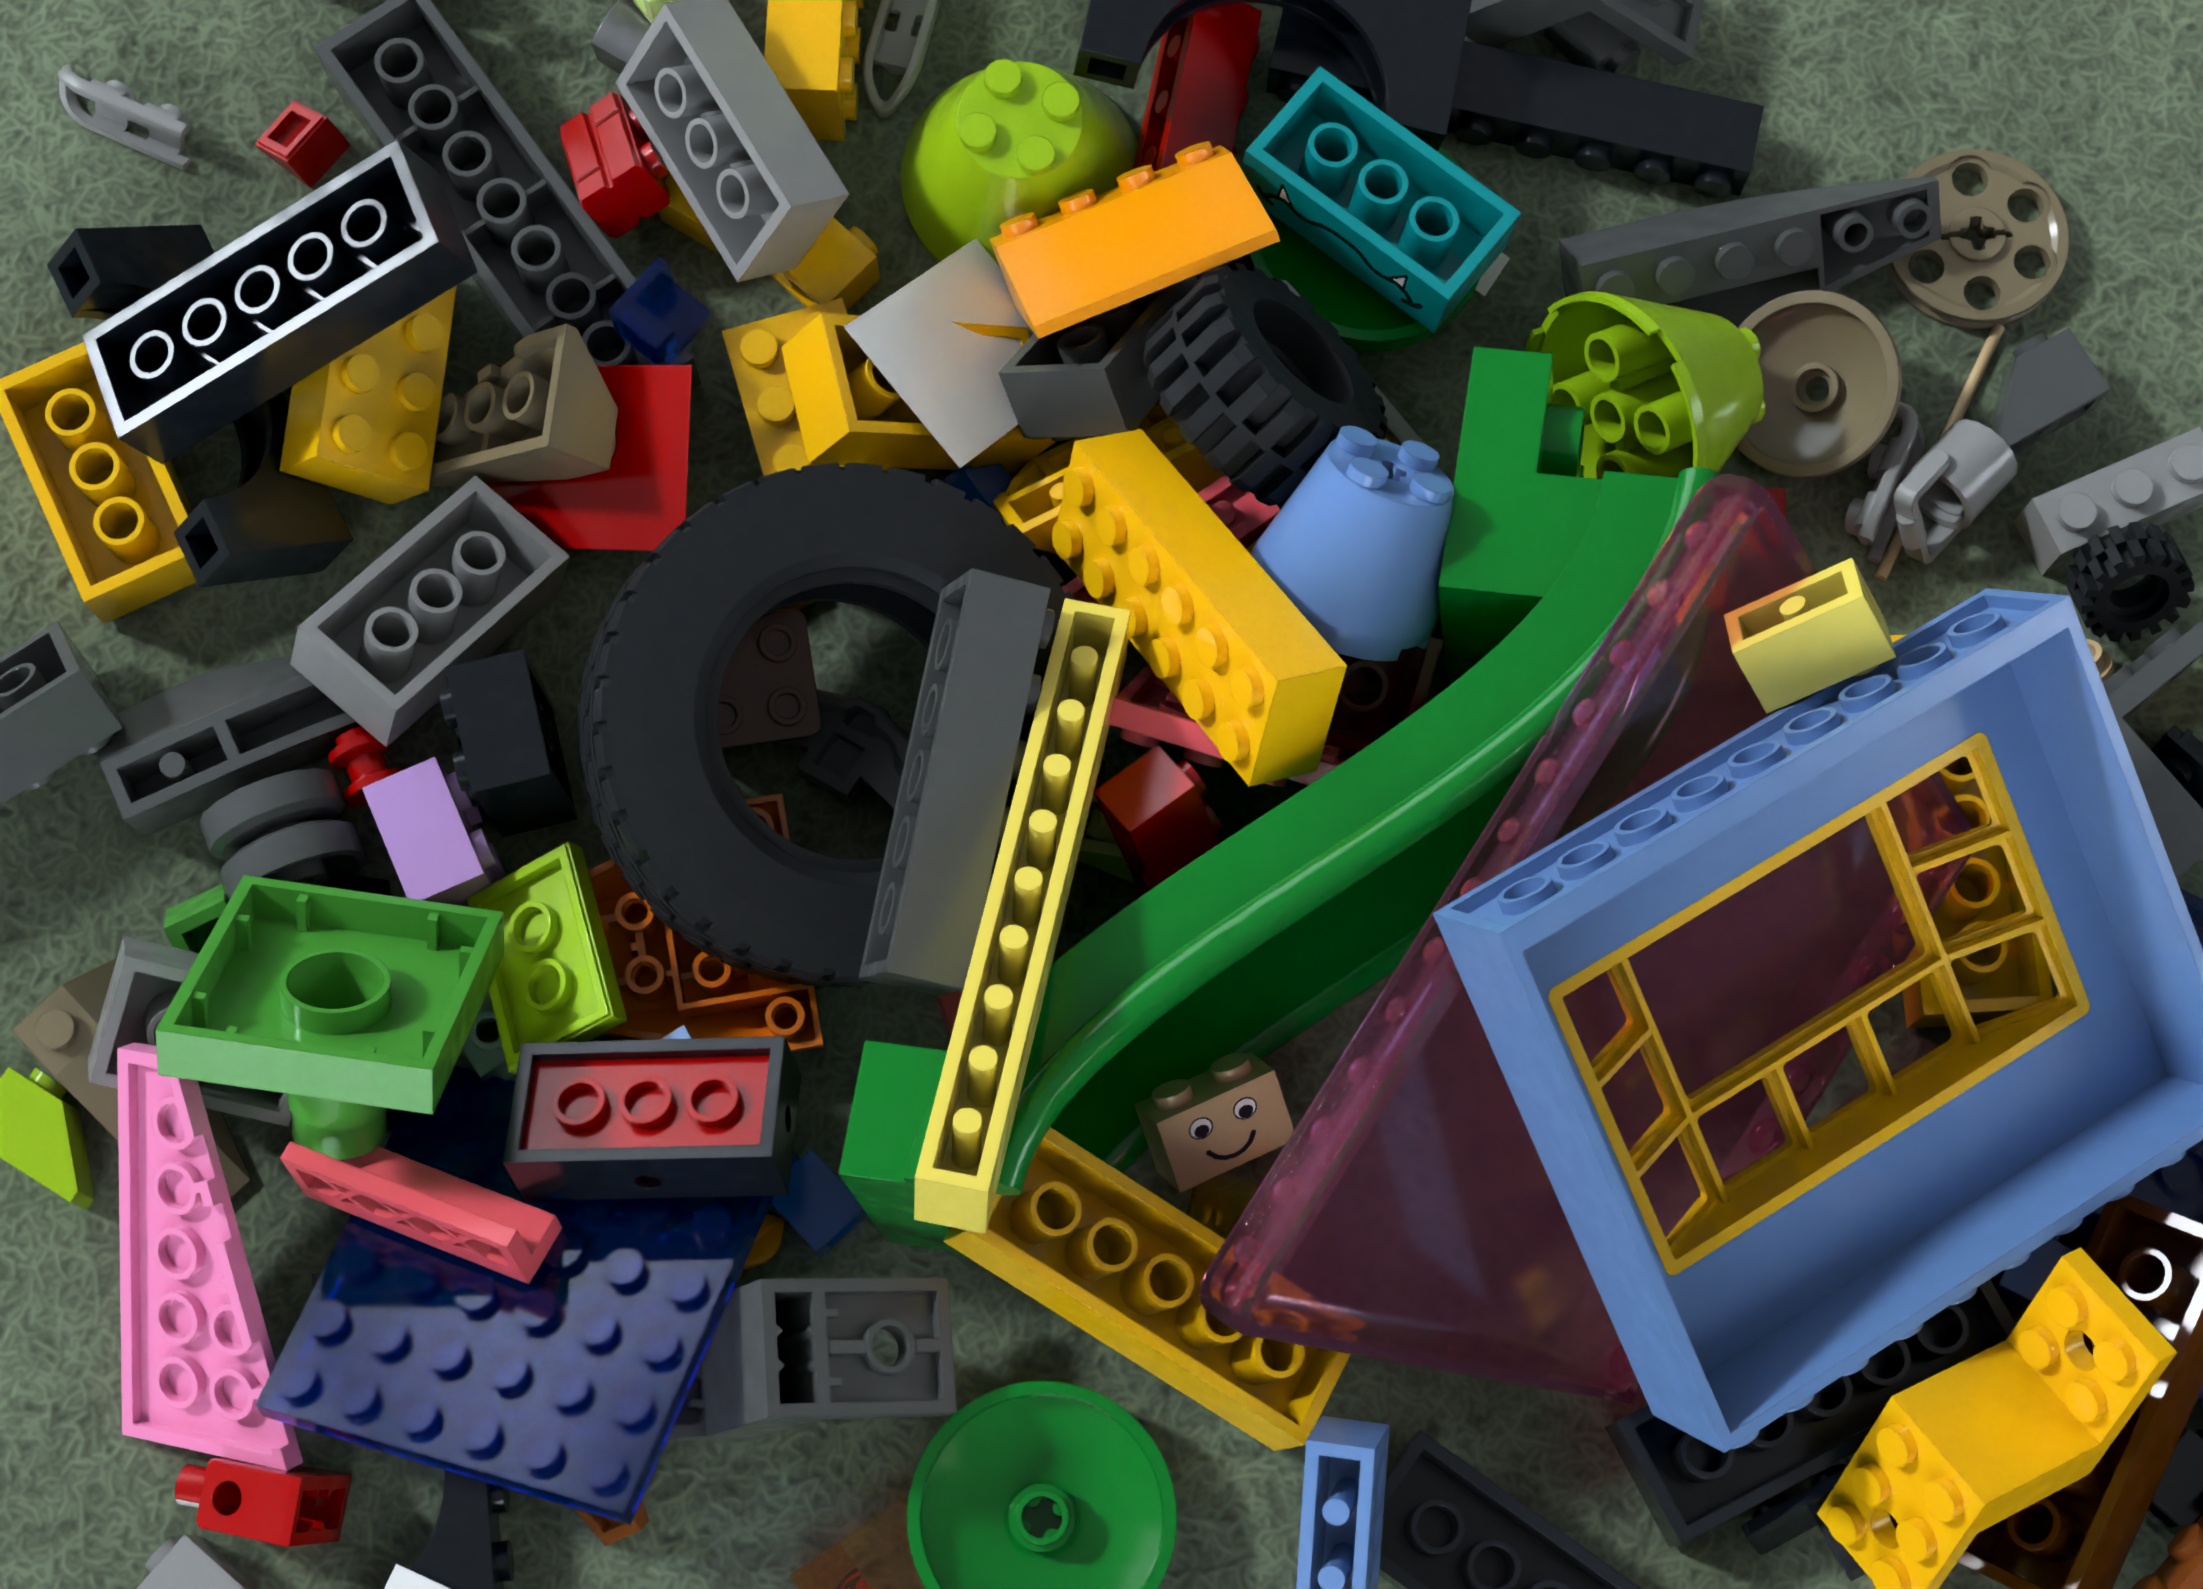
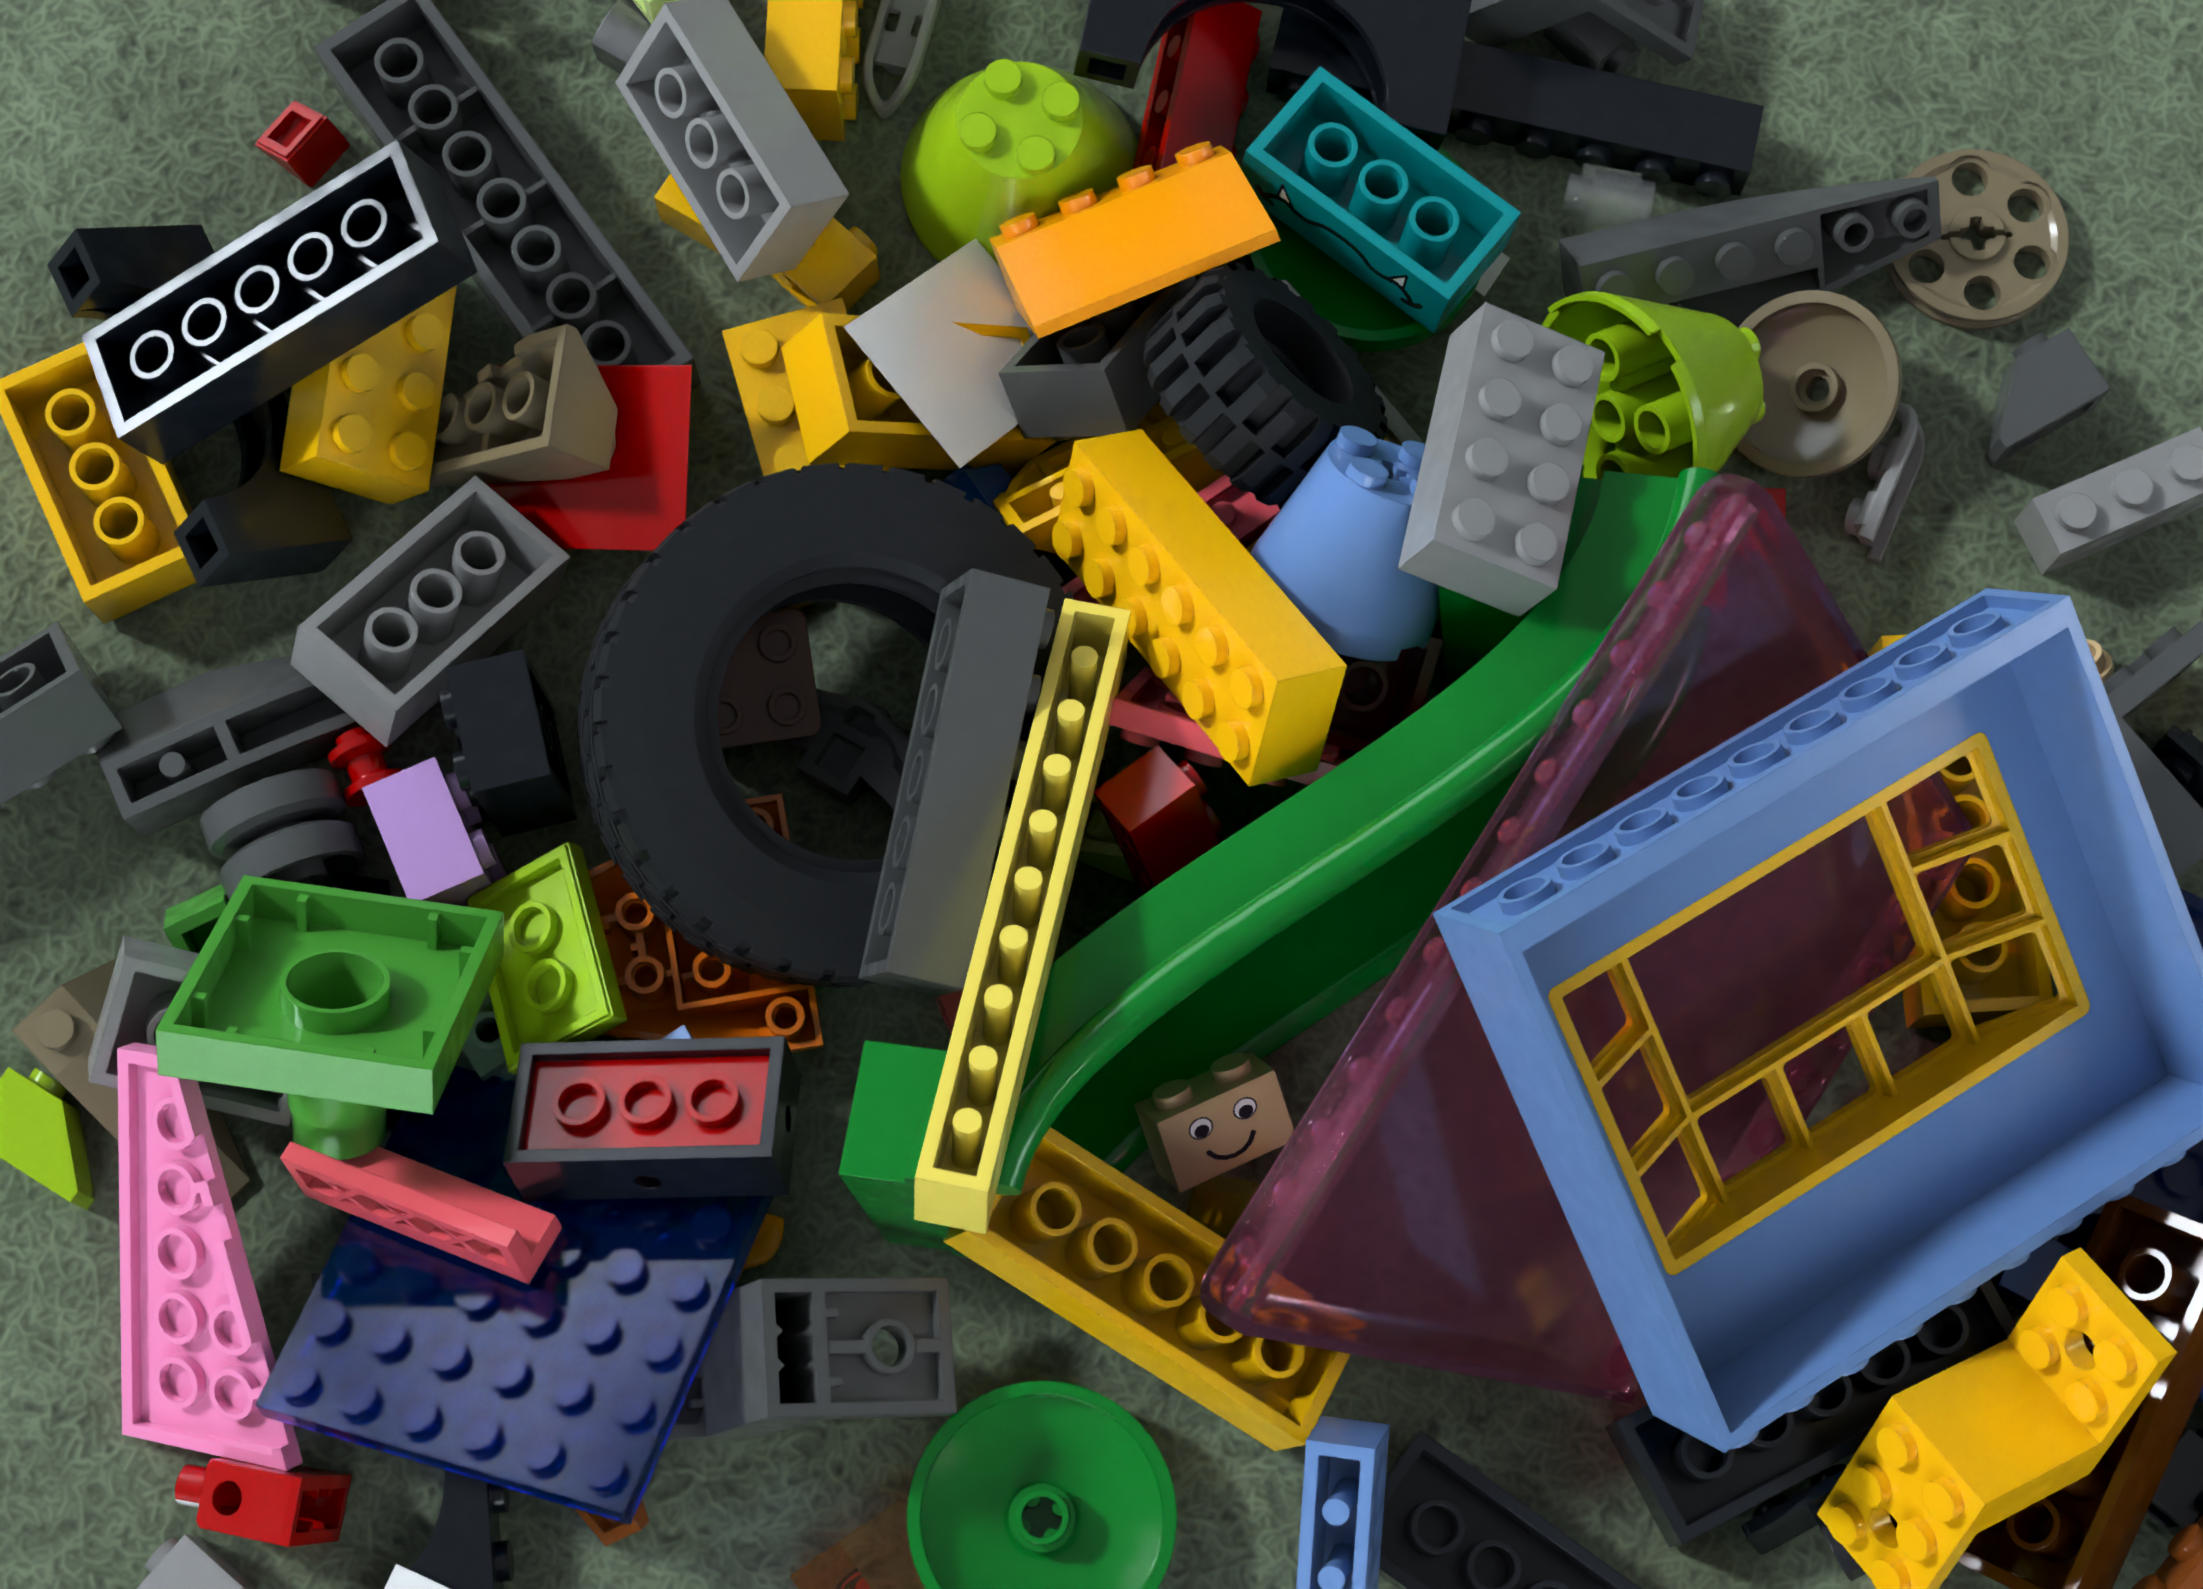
(118, 108): light grey piece -> none
(614, 166): red brick -> none
(658, 315): clear blue panel -> none
(818, 1204): blue brick -> none
(1502, 460): none -> light grey brick
(1607, 197): none -> clear brick
(1809, 636): light yellow brick -> none
(1951, 487): light grey piece -> none
(1957, 414): tan piece -> none
(2118, 559): black tyre -> none

